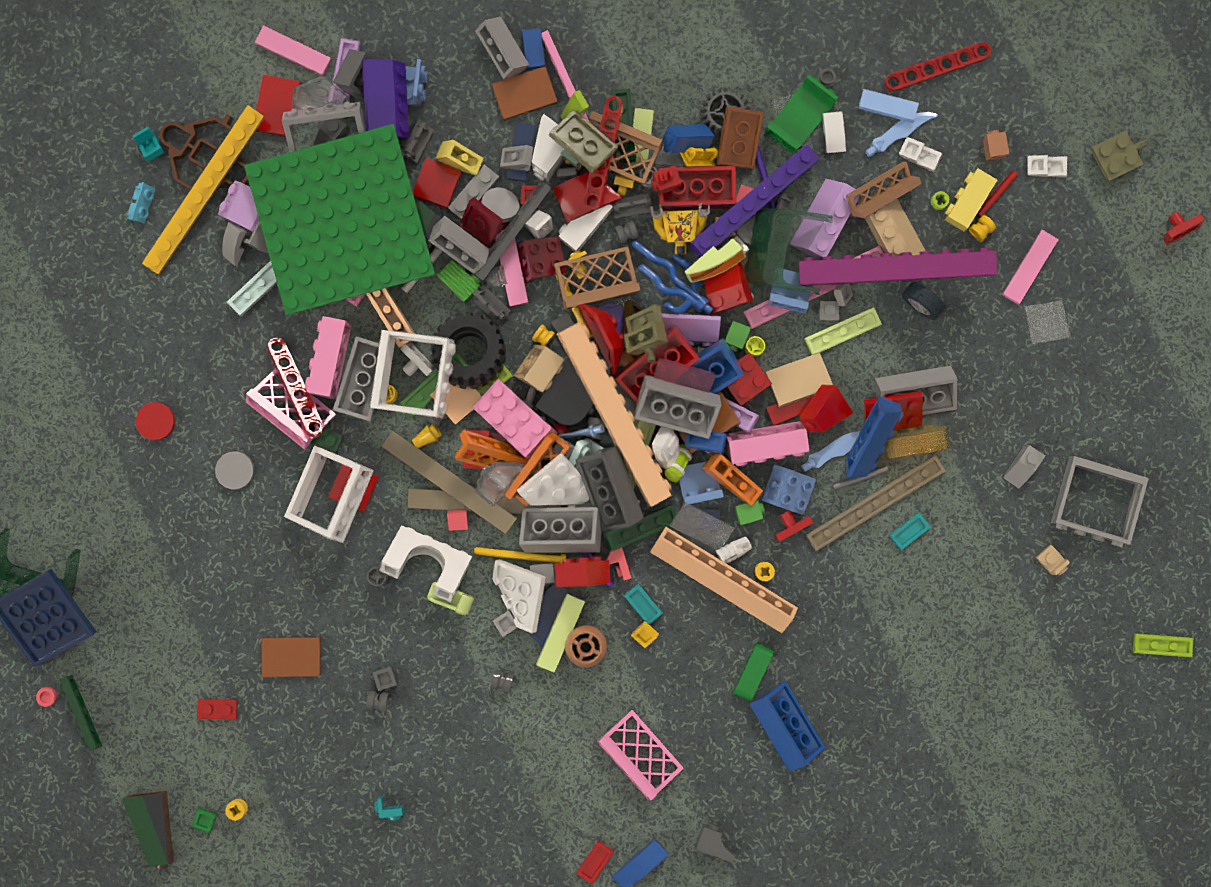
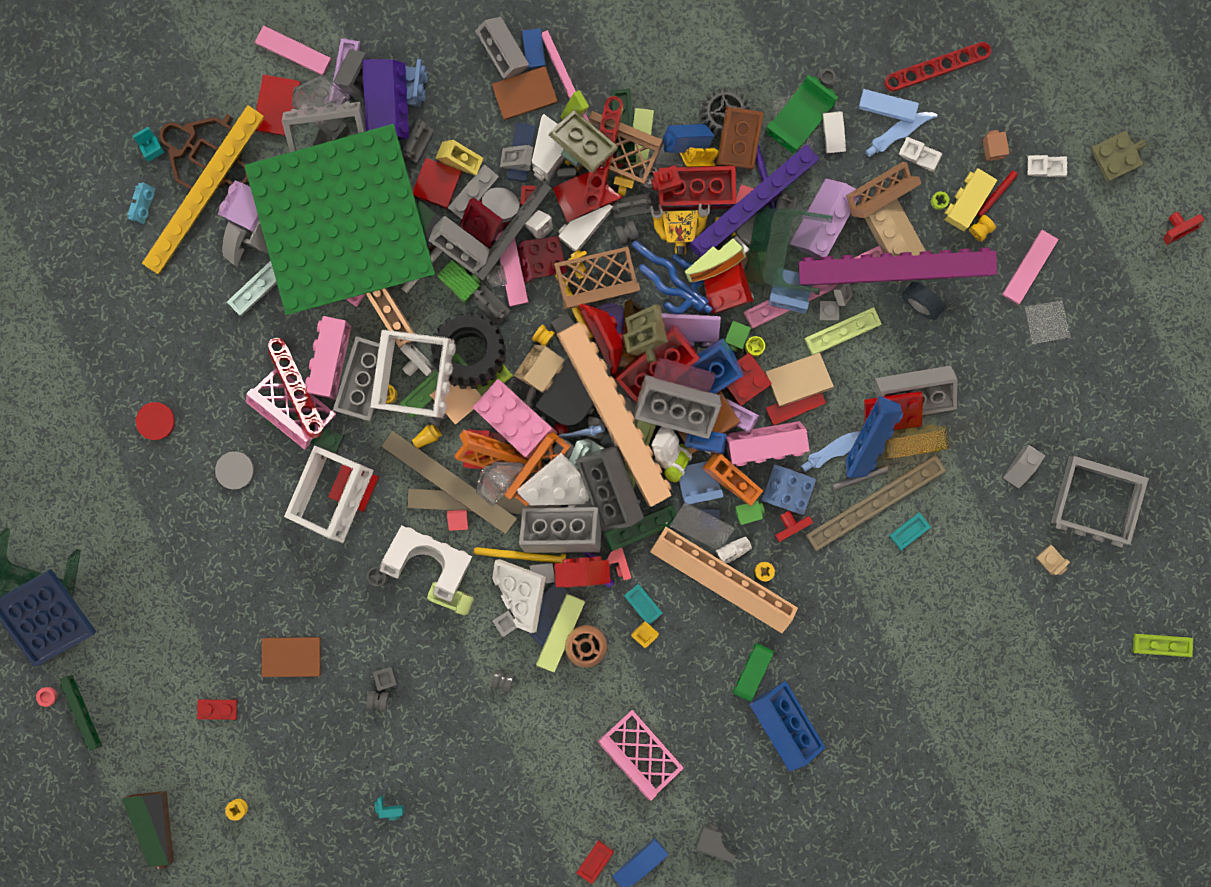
(204, 820): green tile -> none
(825, 409): red slope -> none

